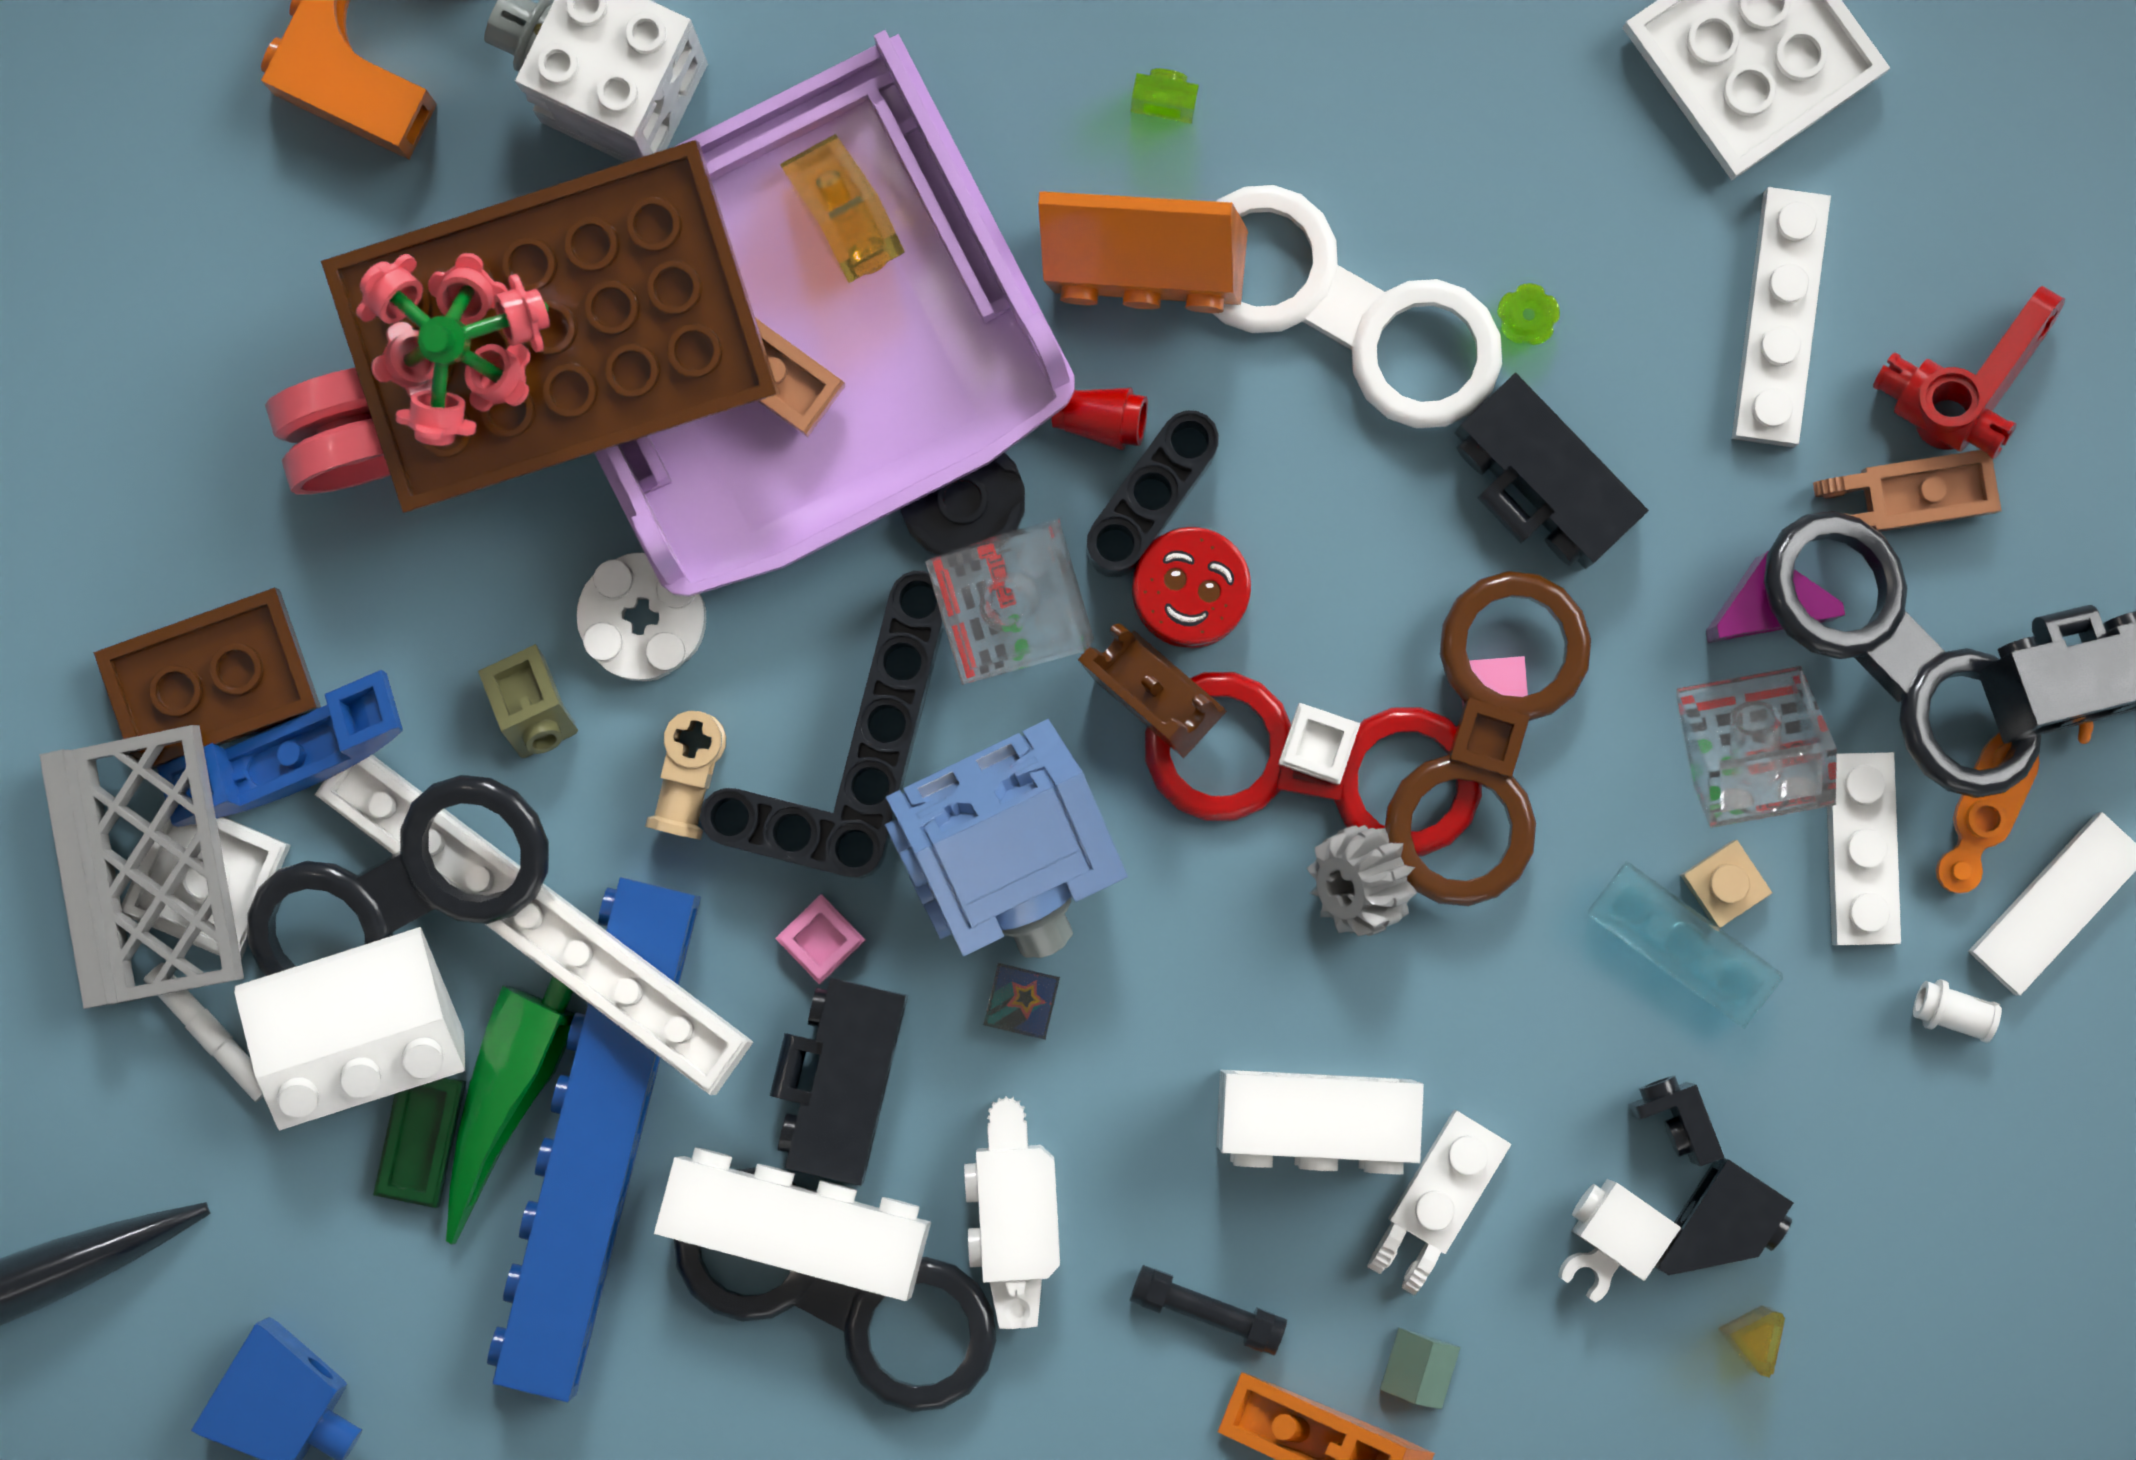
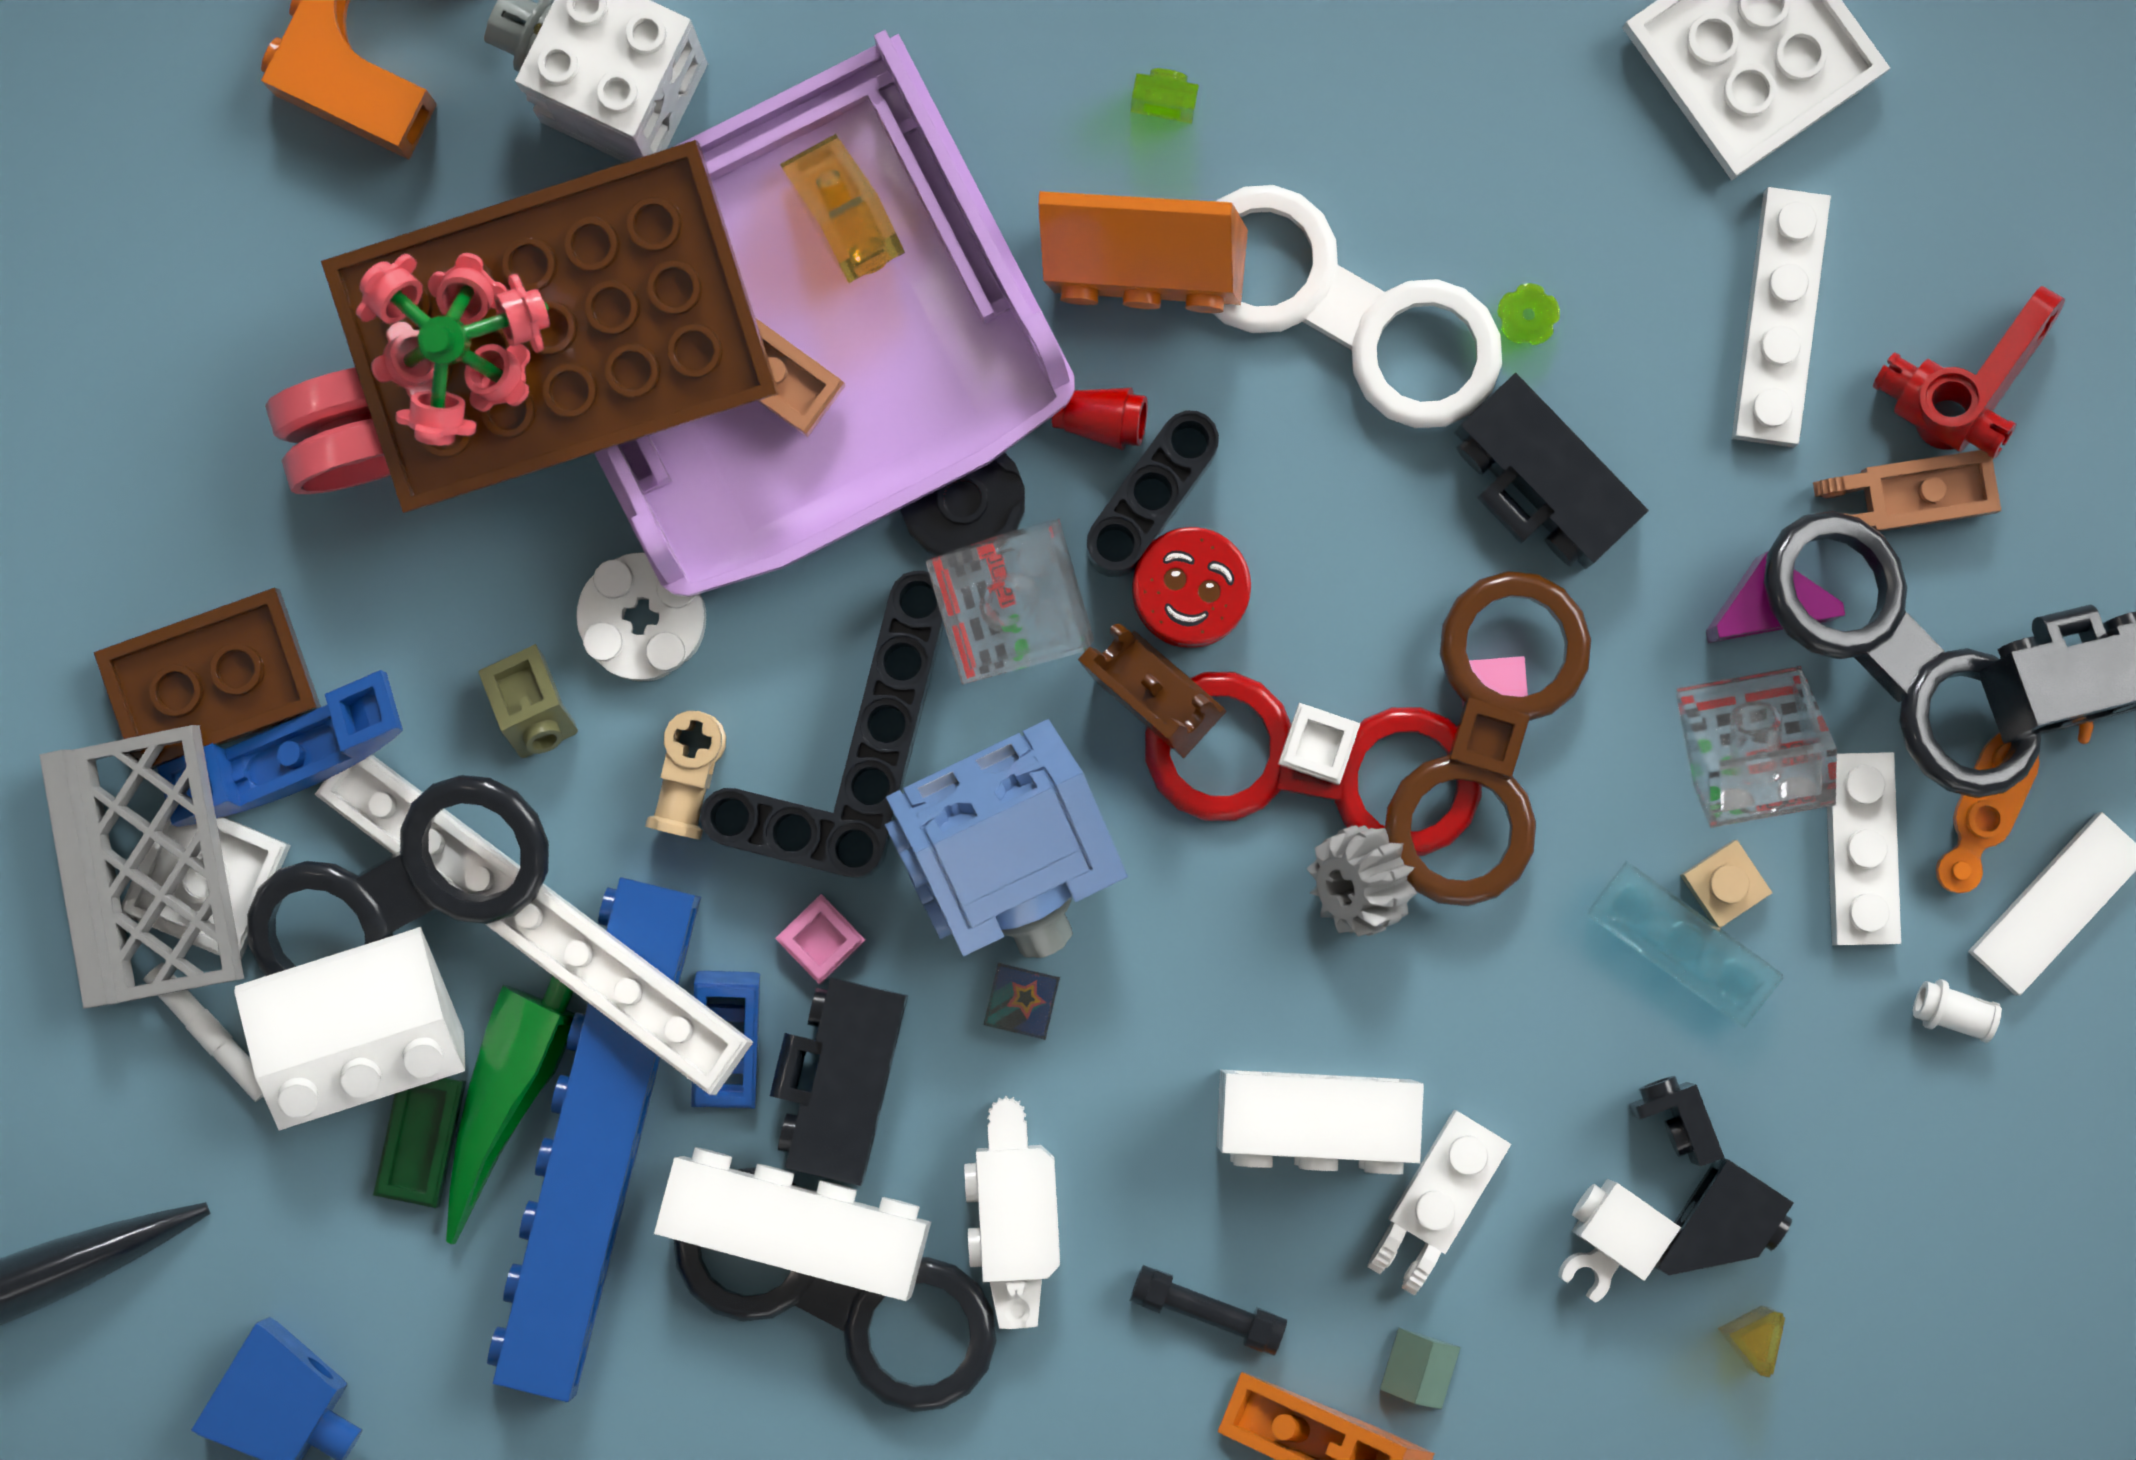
(737, 985): none -> blue slope

